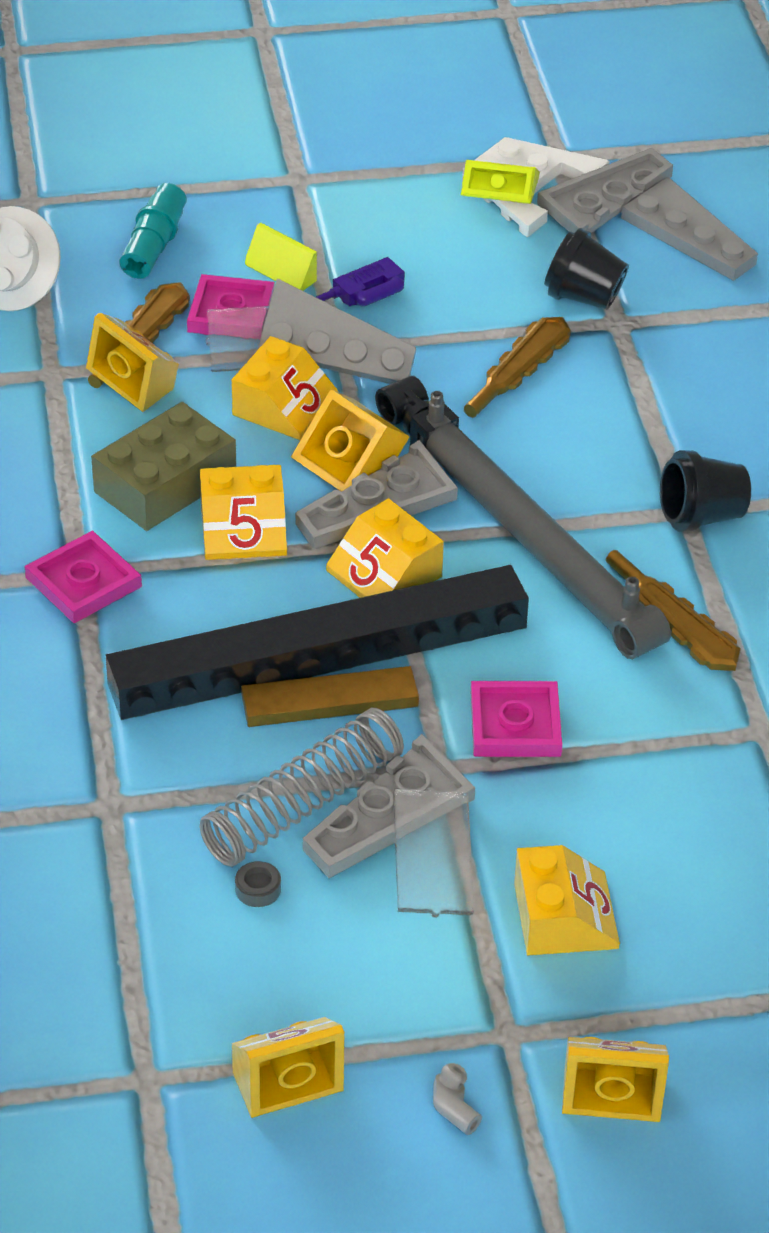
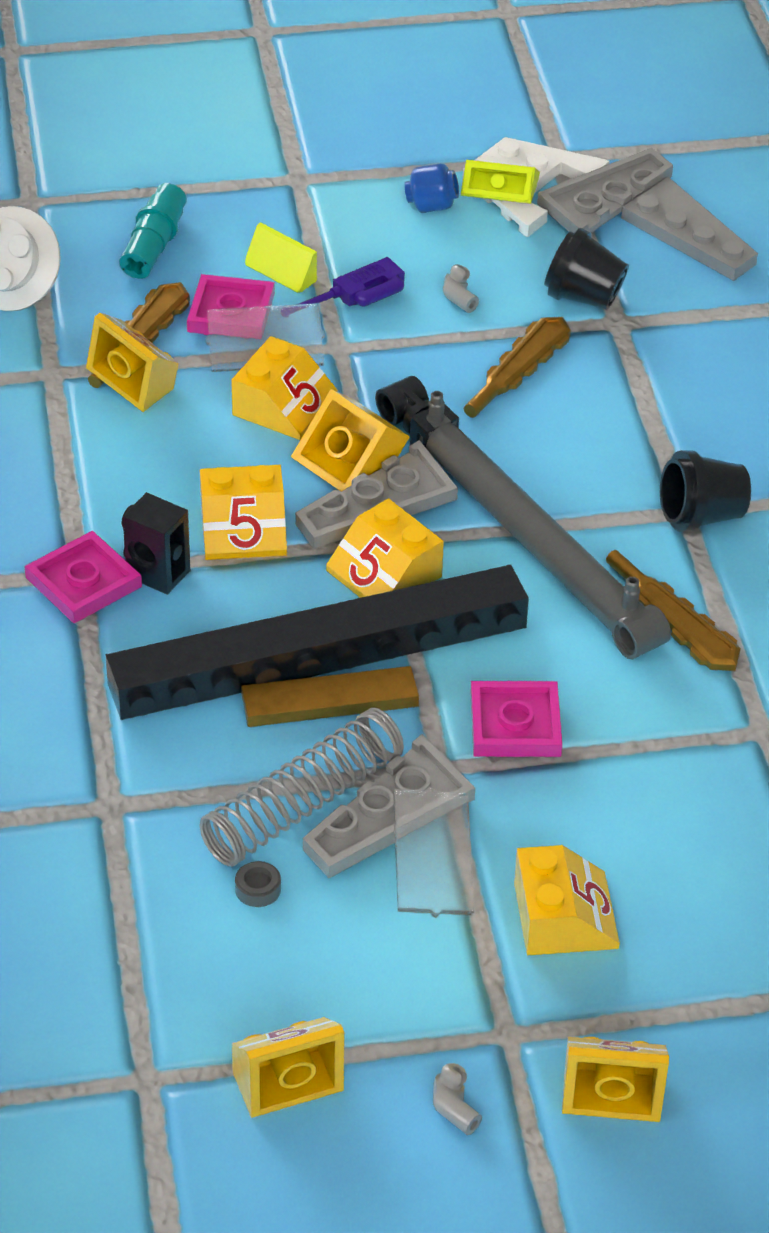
(157, 541): none -> black brick
(159, 465): olive brick -> none
(335, 337): light grey wing -> none
(432, 188): none -> blue head
(456, 289): none -> light grey arm

